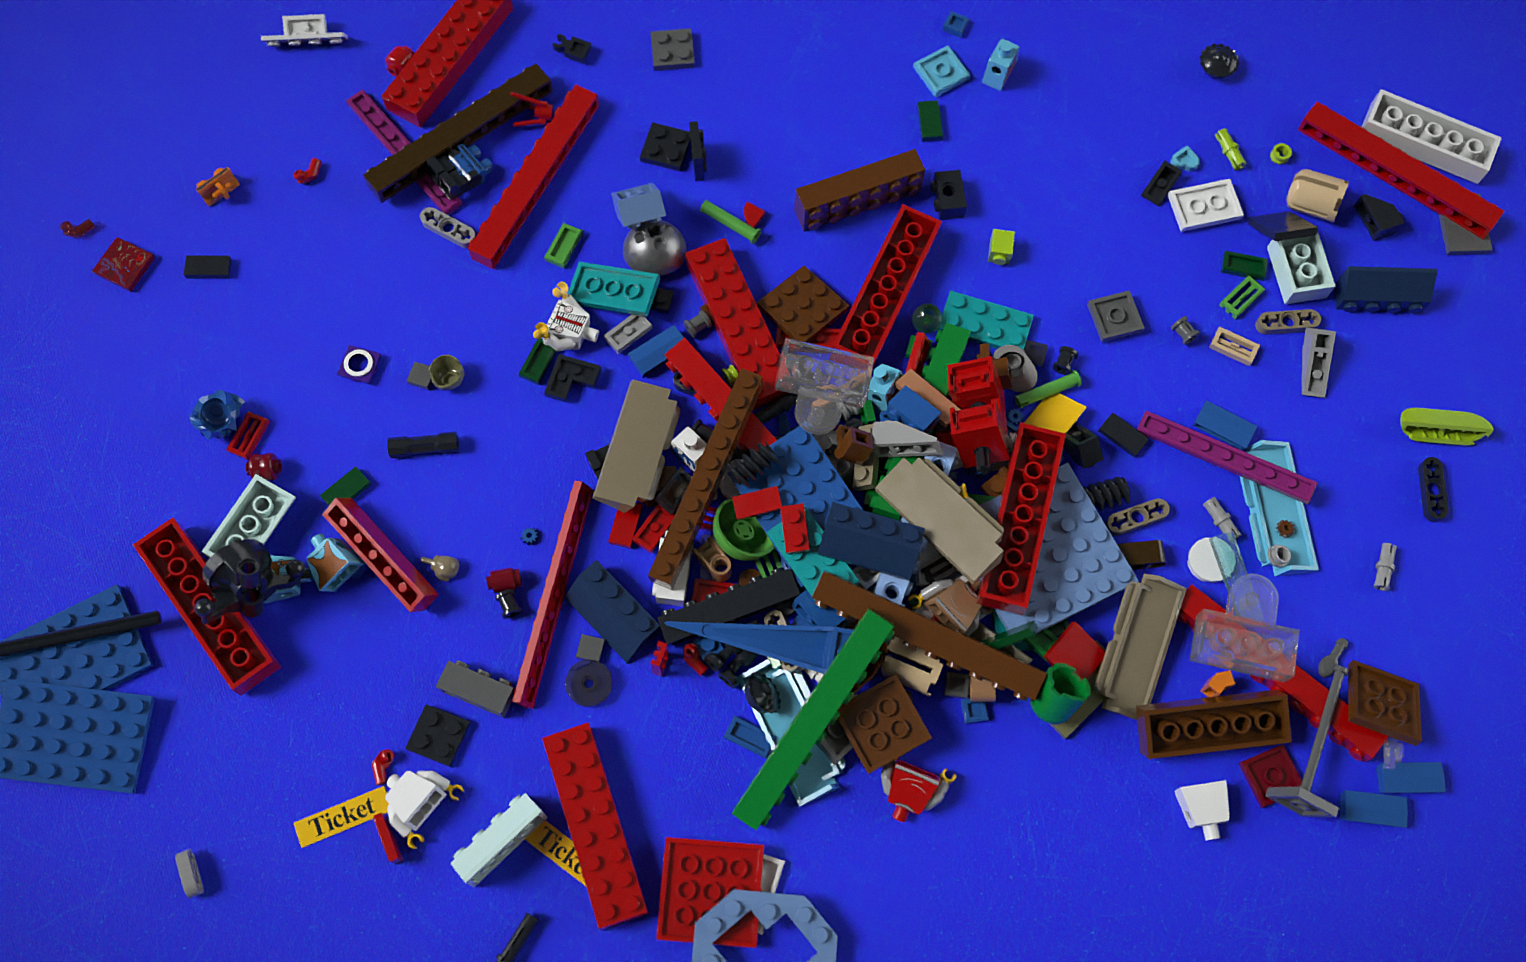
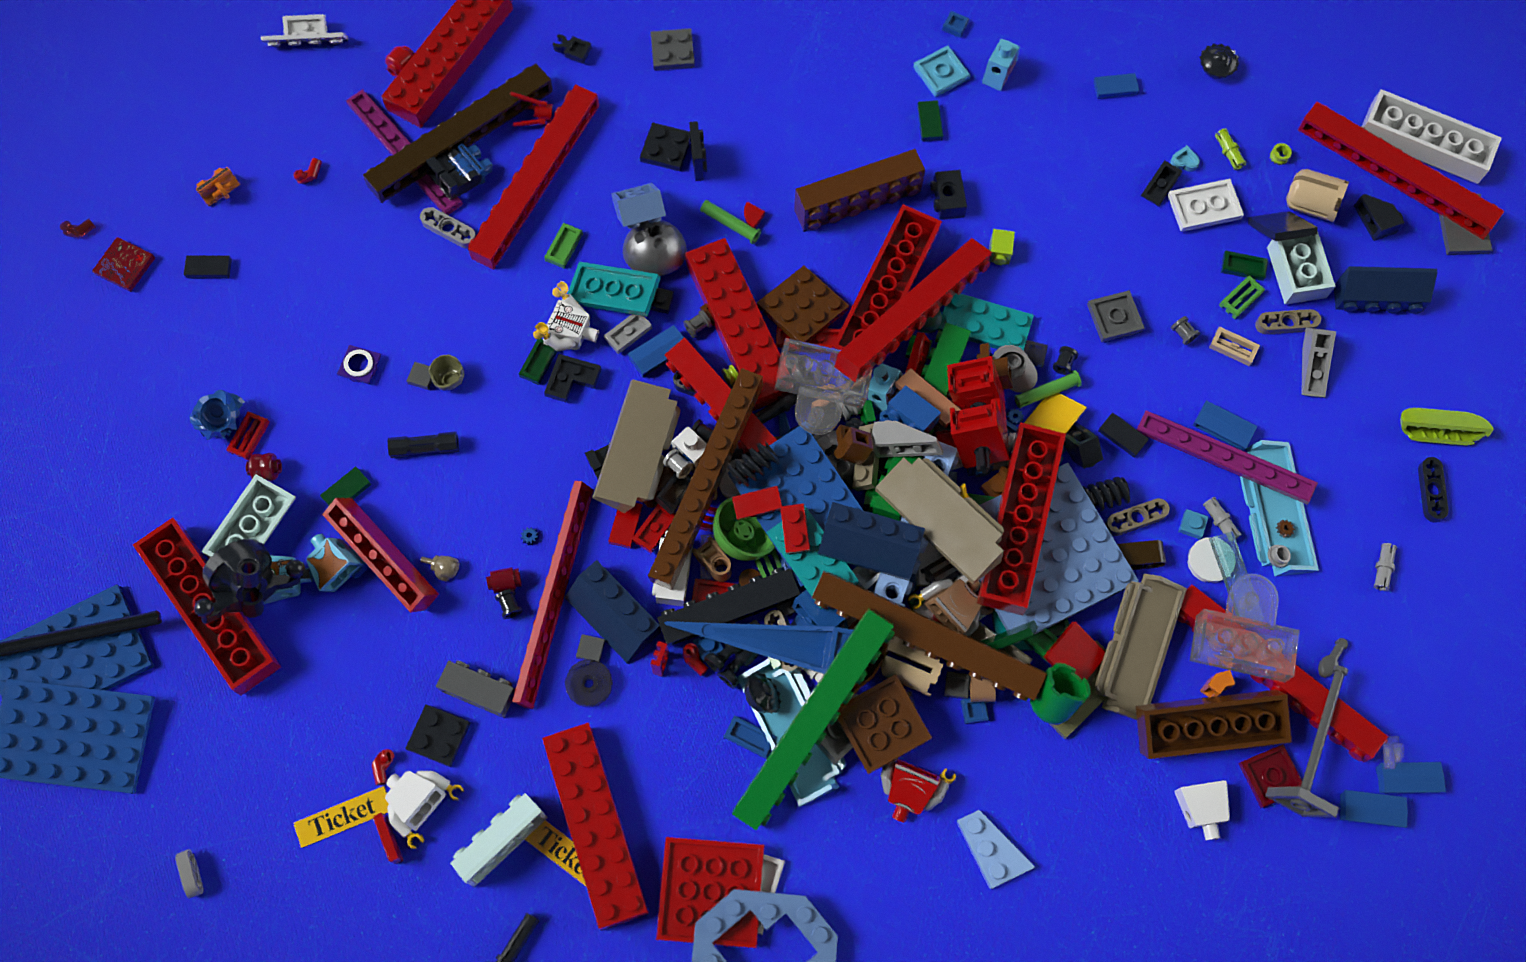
(678, 463): none -> light grey bush
(912, 310): none -> red brick
(992, 850): none -> light blue wing
(1116, 85): none -> blue tile
(1193, 524): none -> dark azure plate
(1384, 703): reddish brown plate -> none

